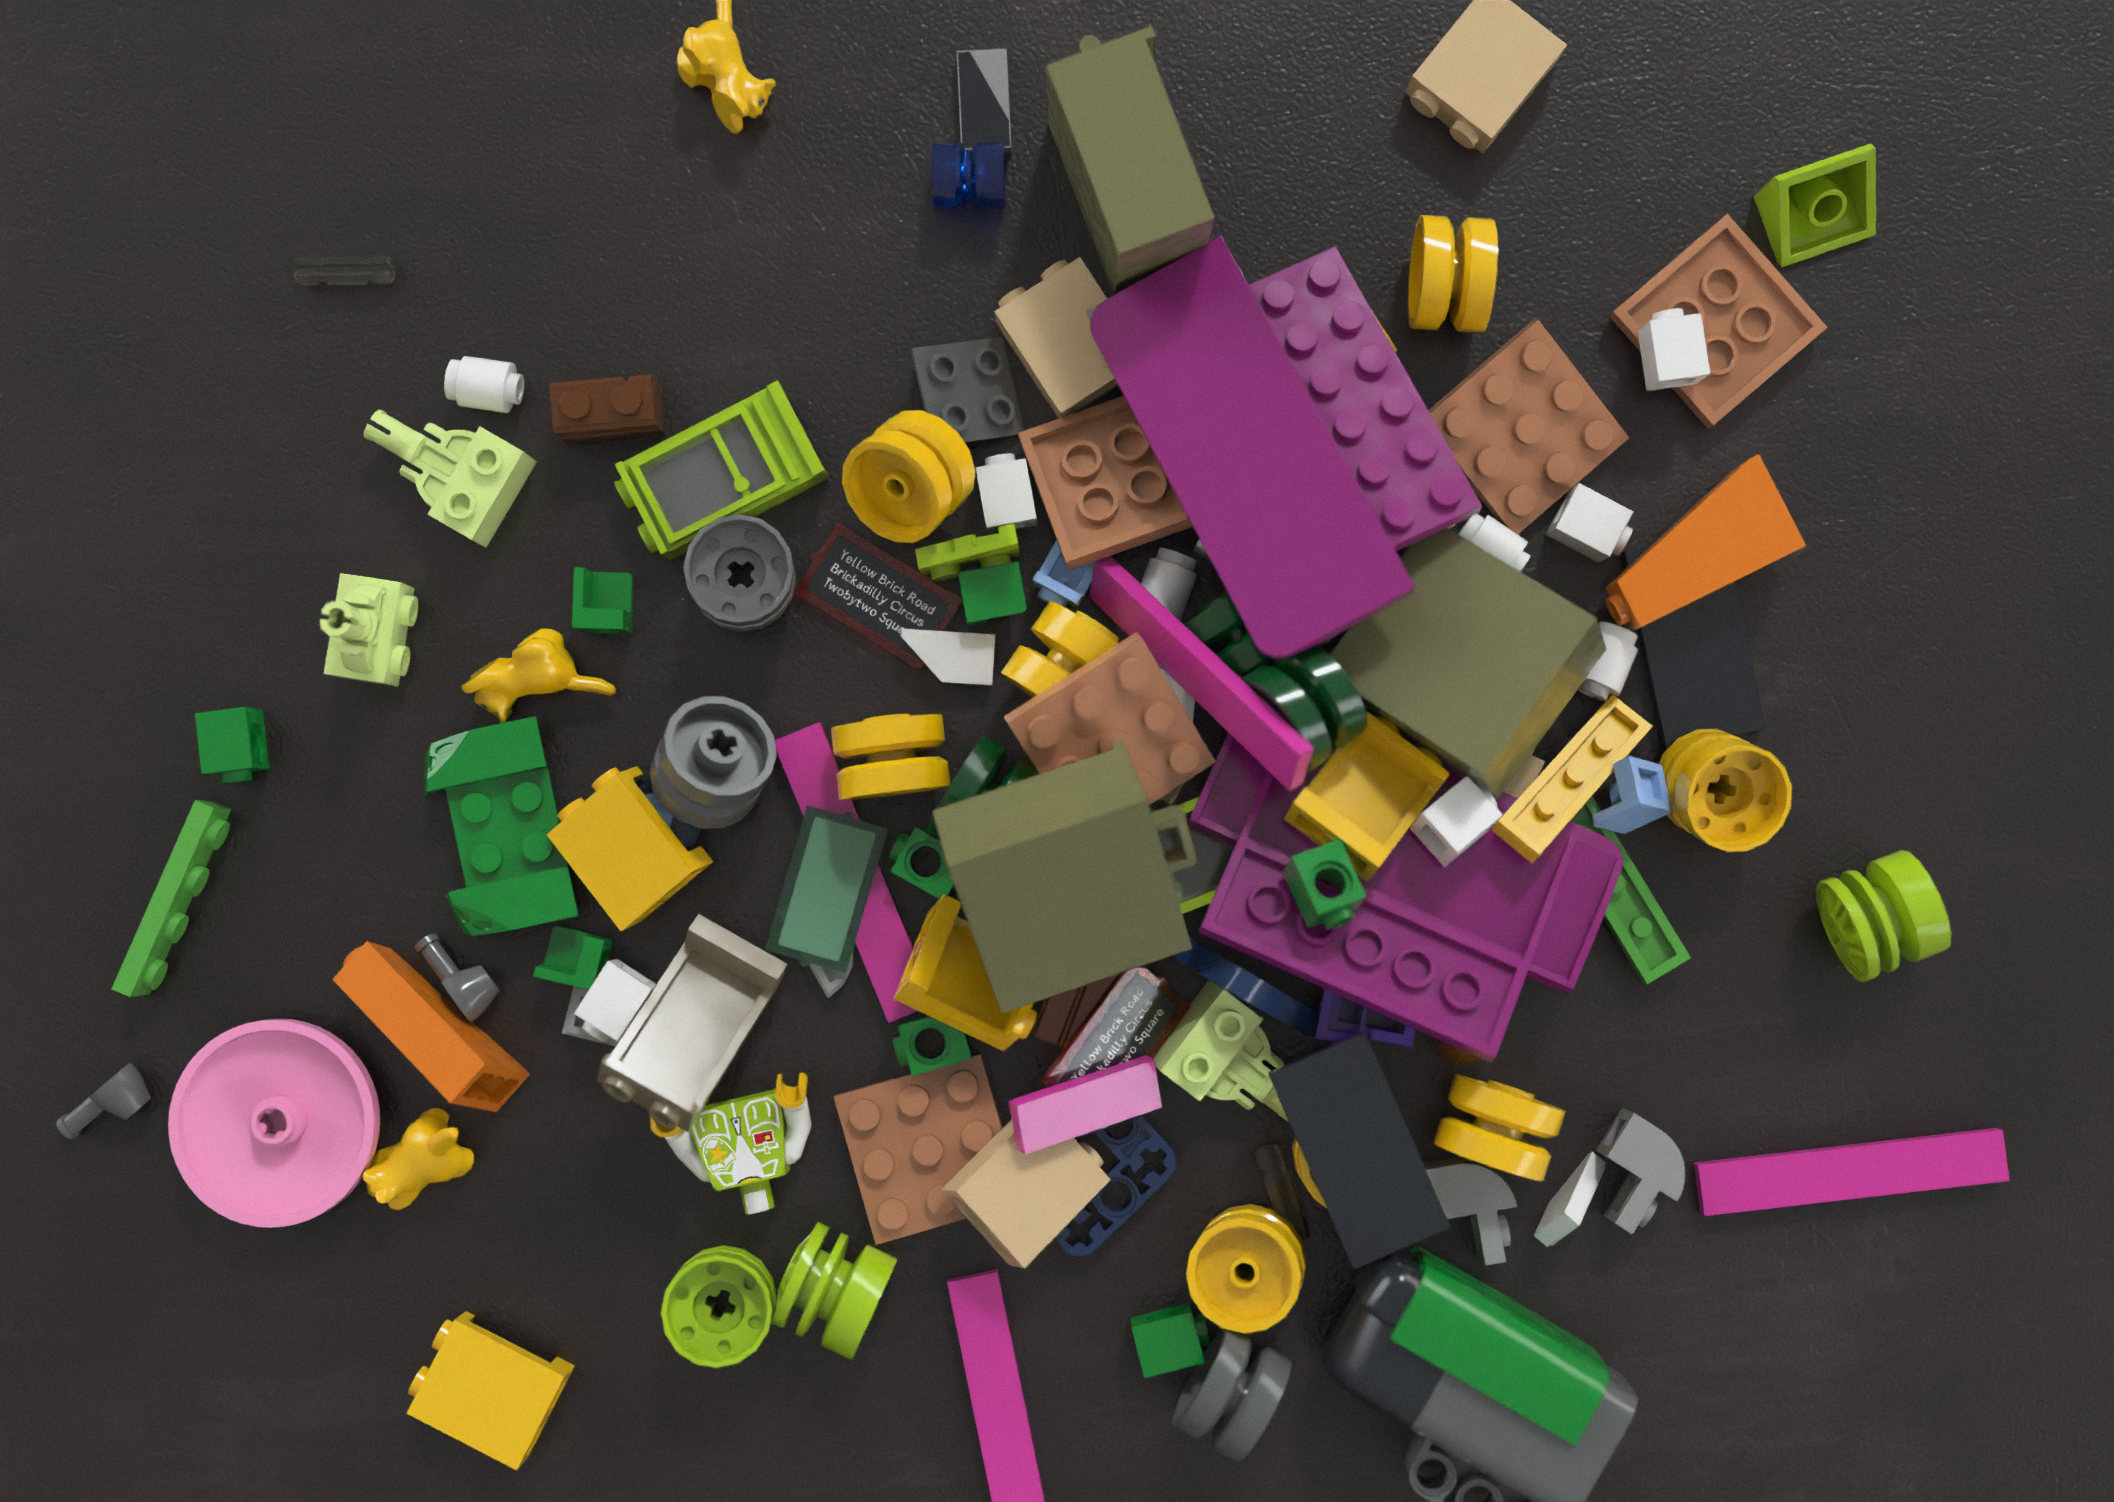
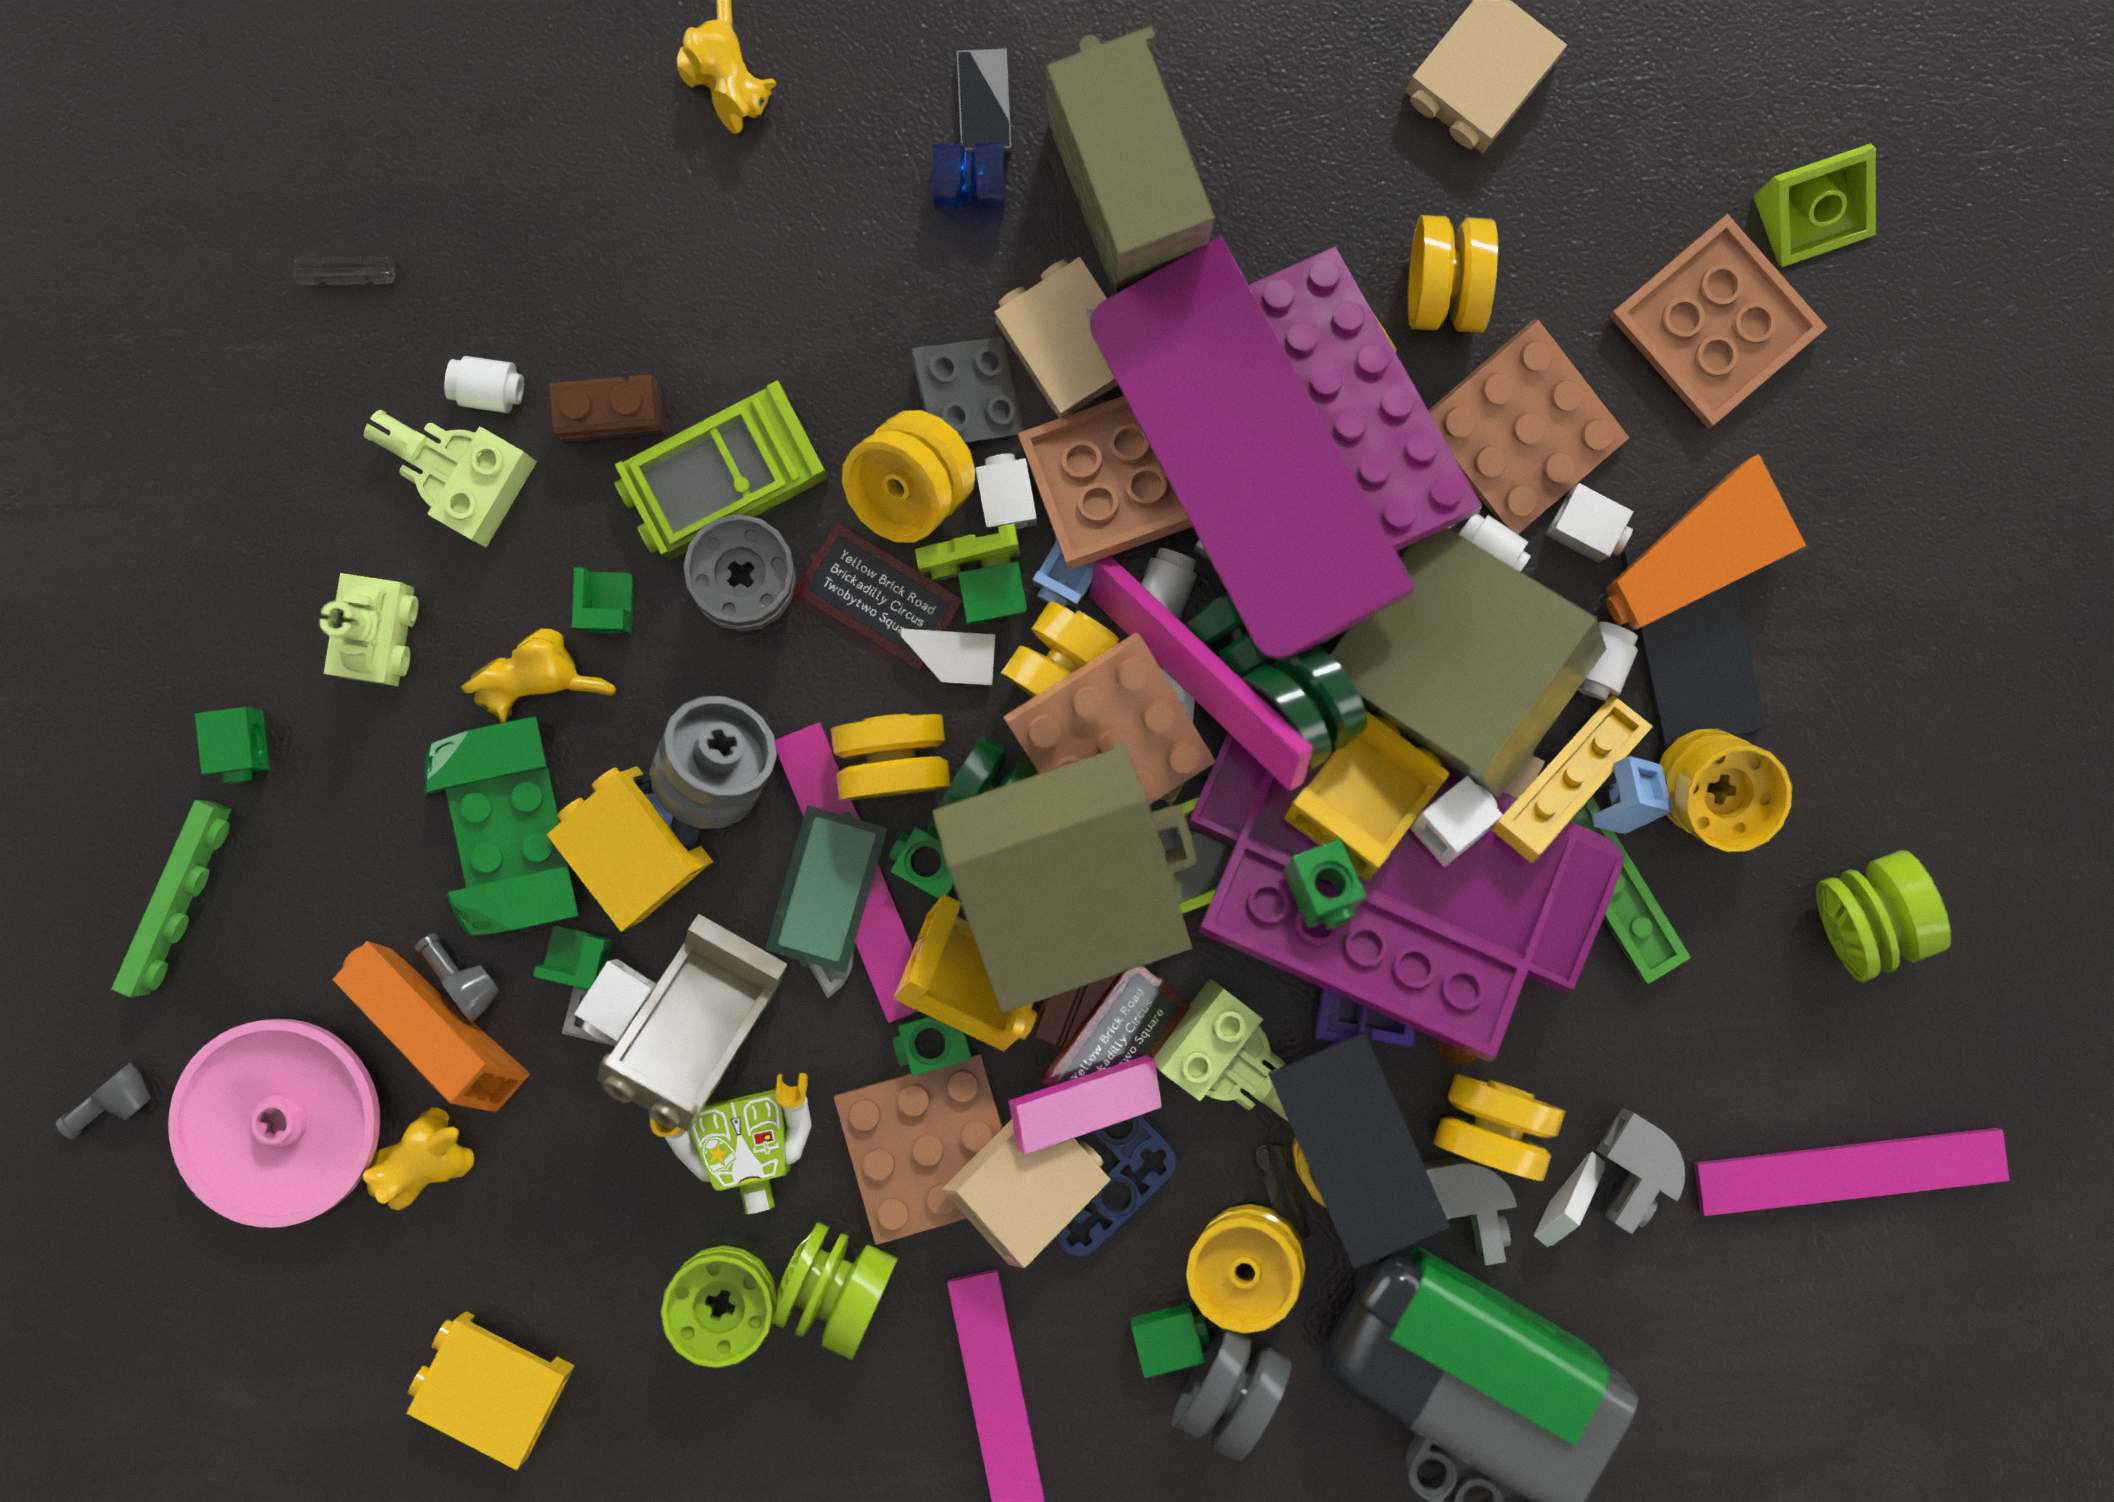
(1249, 988): dark blue beam -> none
(1673, 350): white brick -> none

